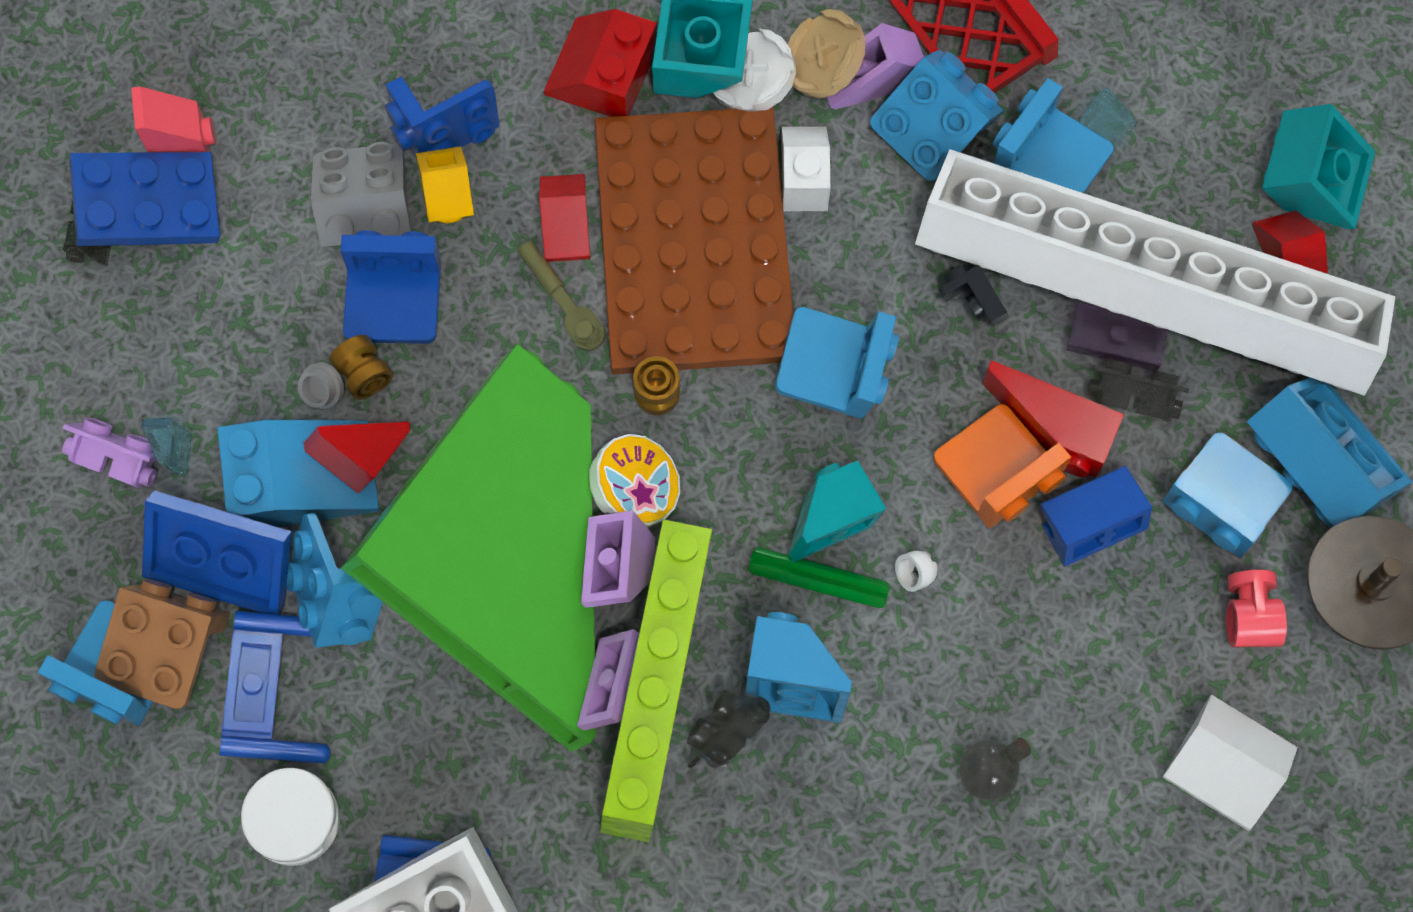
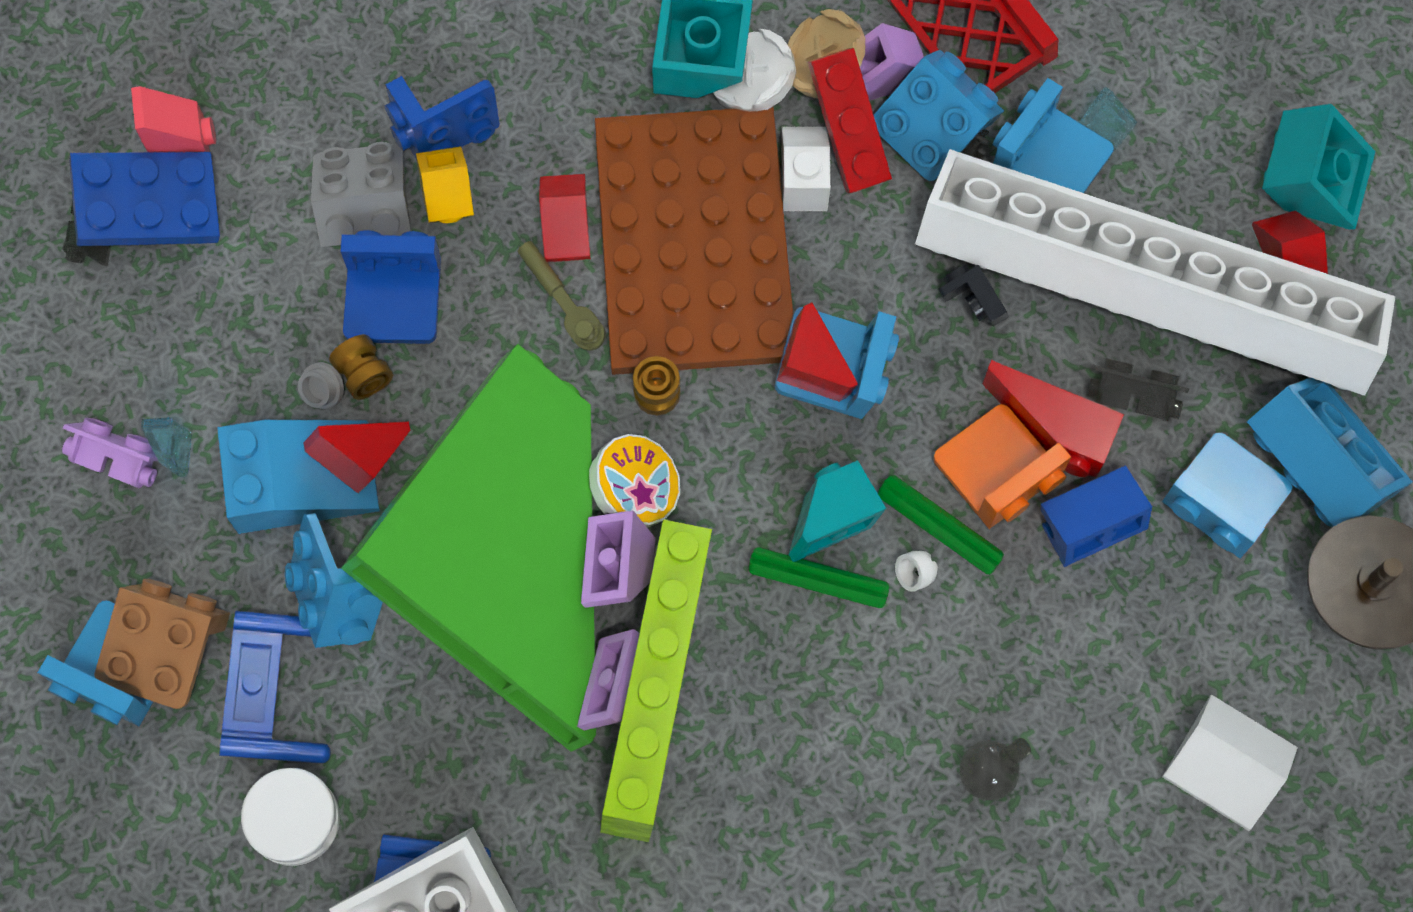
(215, 553): blue plate -> none
(604, 62): red slope -> none
(718, 736): clear smoke hinge -> none
(795, 670): dark azure slope -> none
(814, 359): none -> red slope
(849, 120): none -> red plate
(940, 524): none -> green axle
(1116, 337): clear purple plate -> none
(1254, 617): coral piece -> none

